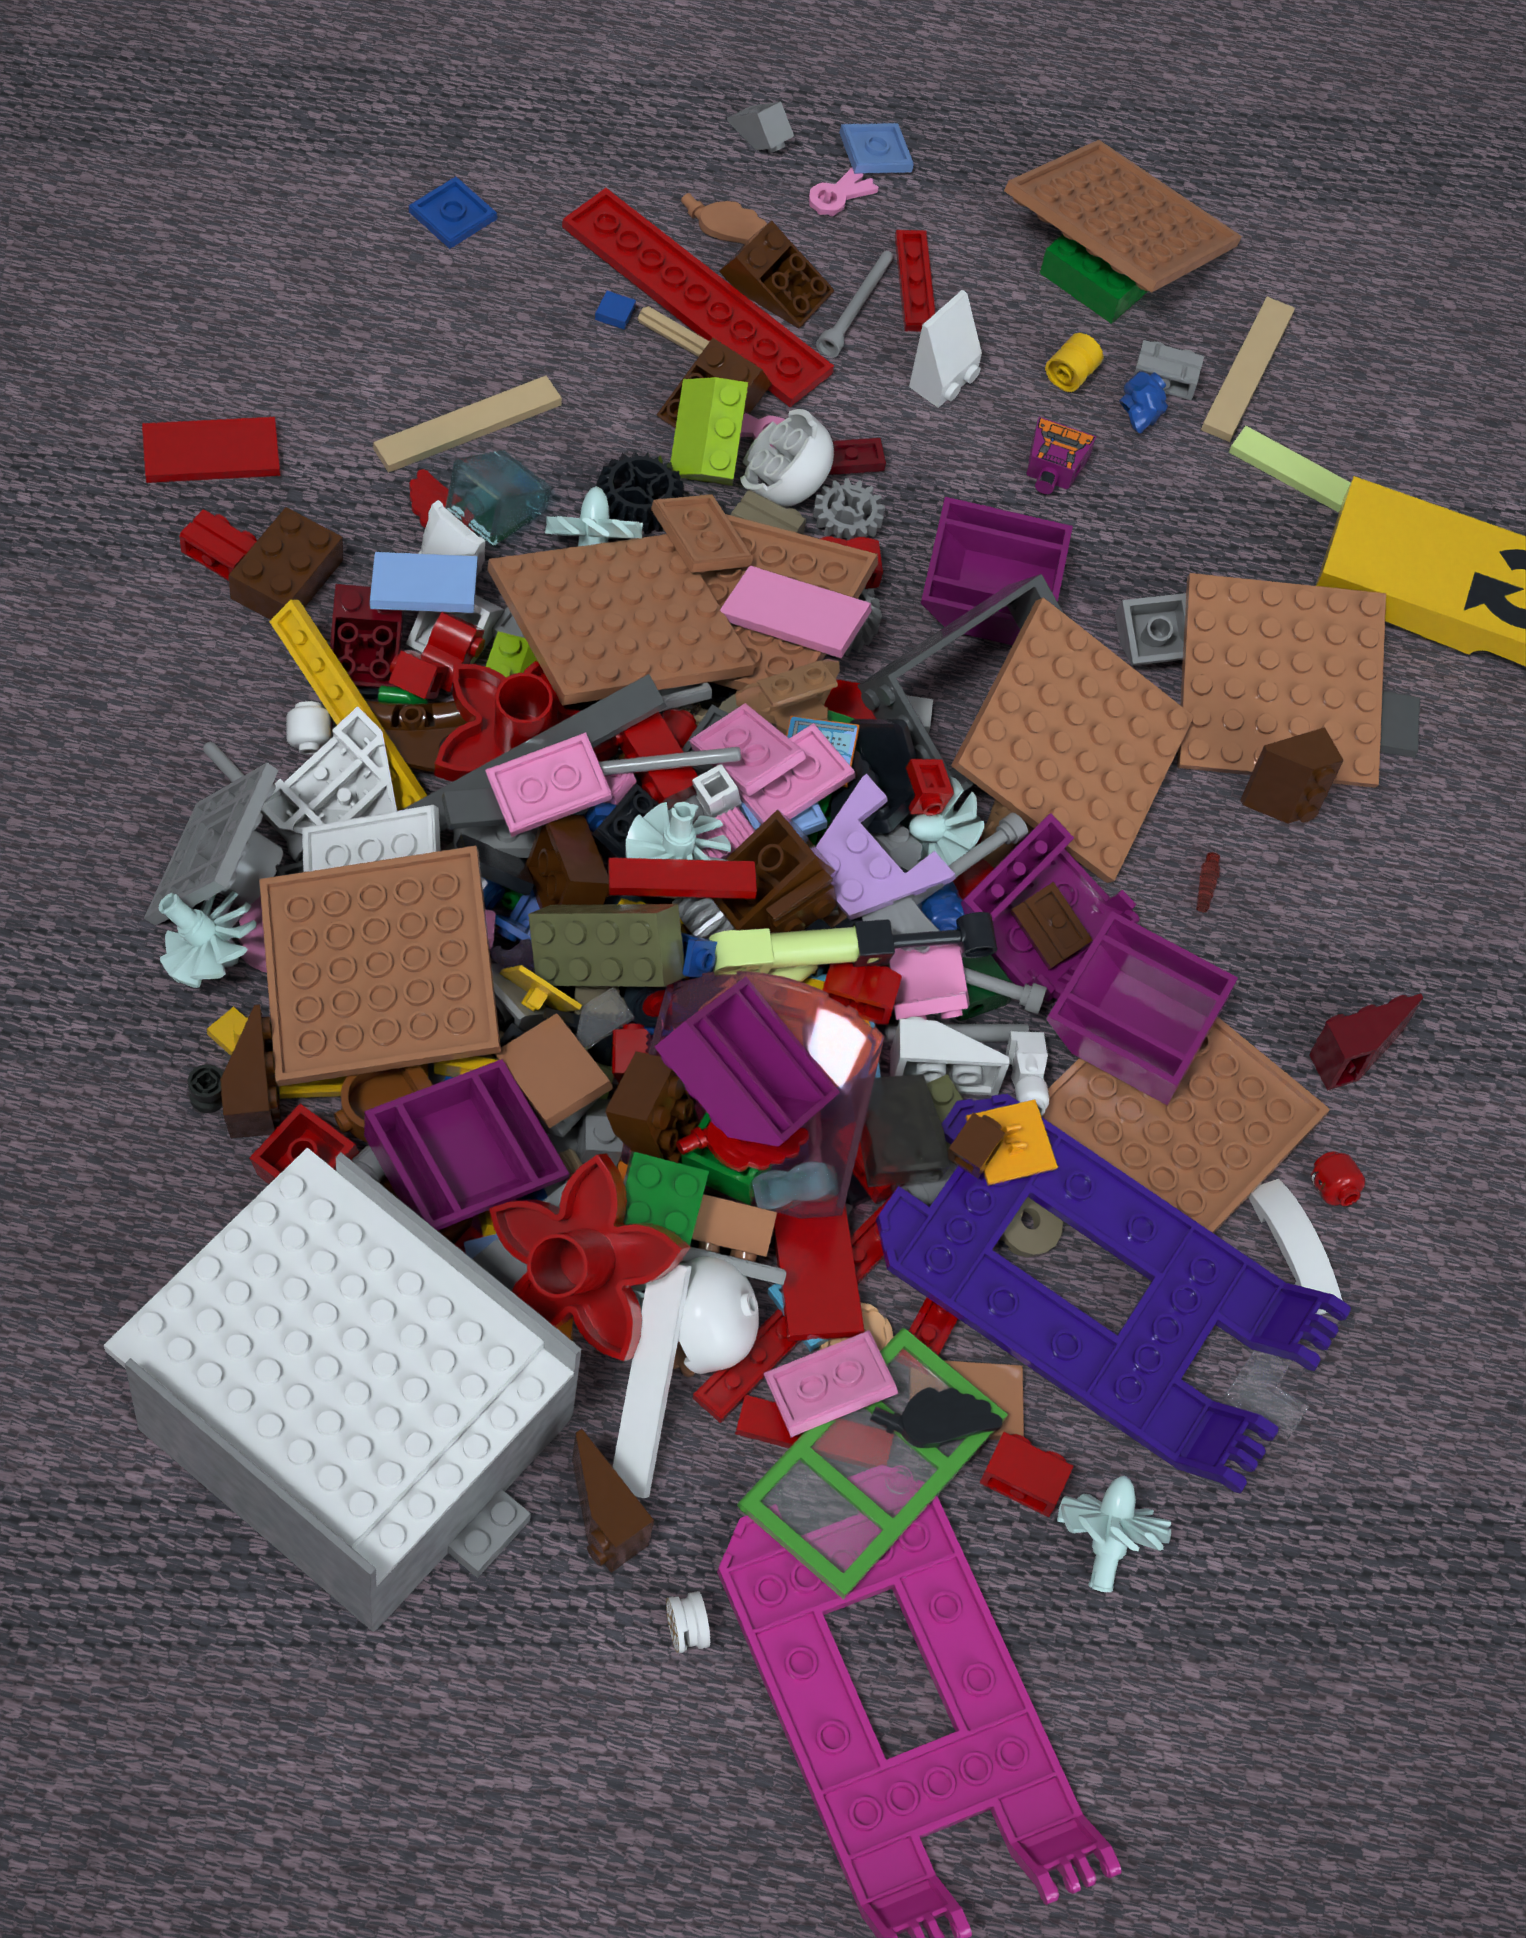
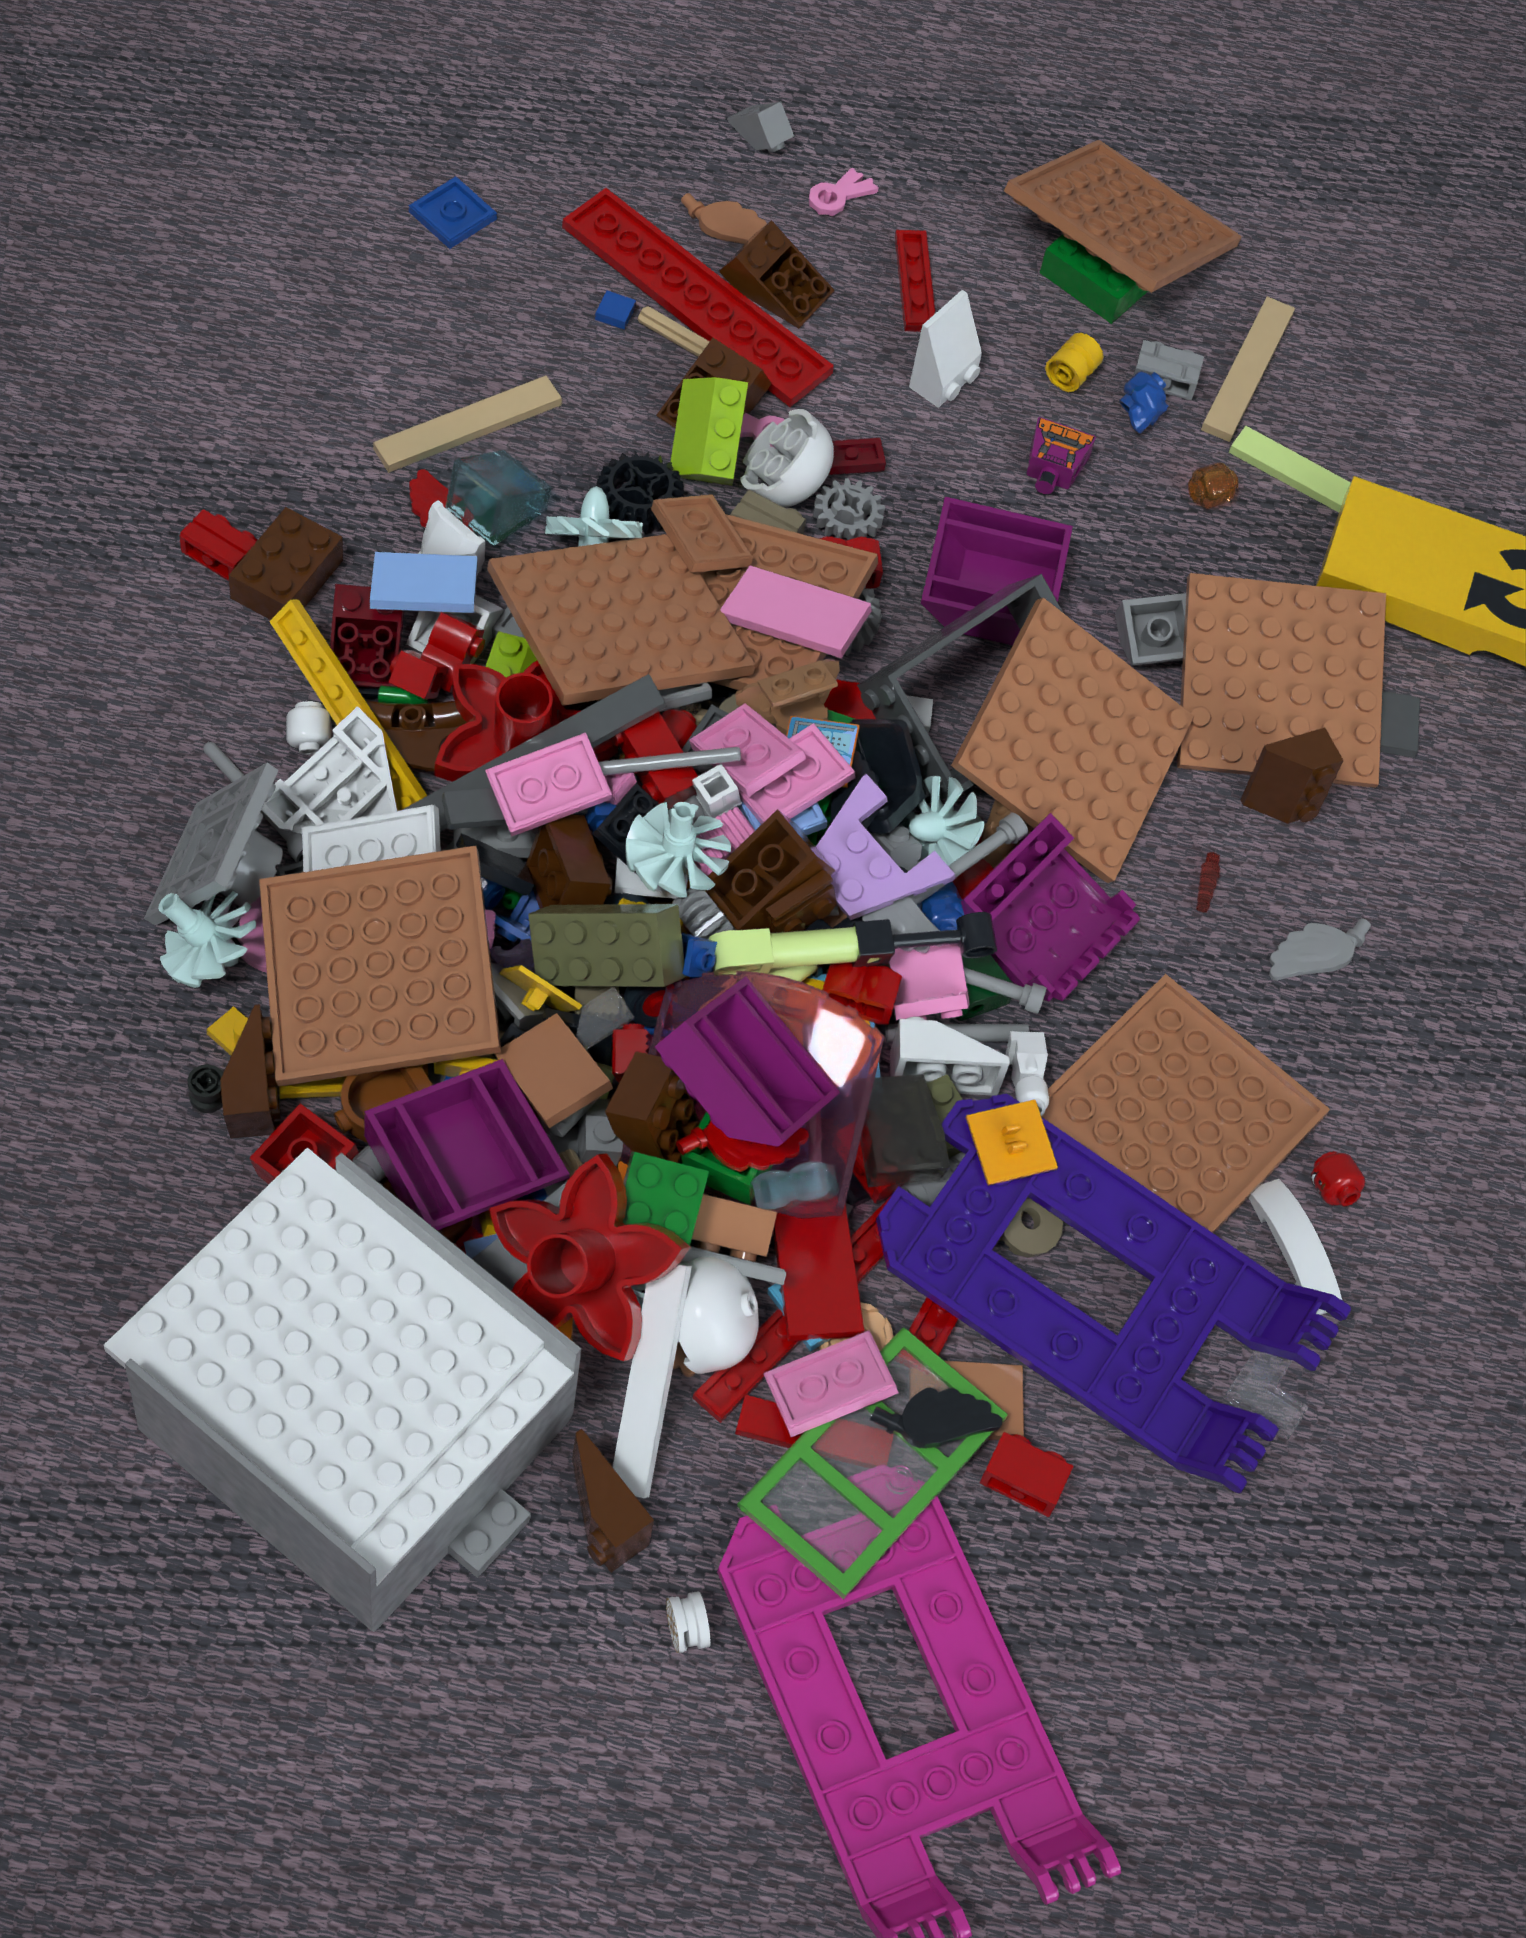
(210, 449): red tile -> none
(682, 878): red tile -> none
(832, 340): light grey piece -> none
(876, 148): medium blue tile -> none
(930, 786): red bracket -> none
(976, 1144): reddish brown brick -> none
(1051, 925): reddish brown plate -> none
(1114, 1527): light aqua piece -> none
(1140, 1007): magenta slope -> none
(1213, 485): none -> clear orange head
(1316, 950): none -> light grey animal
(1357, 1041): dark red slope -> none

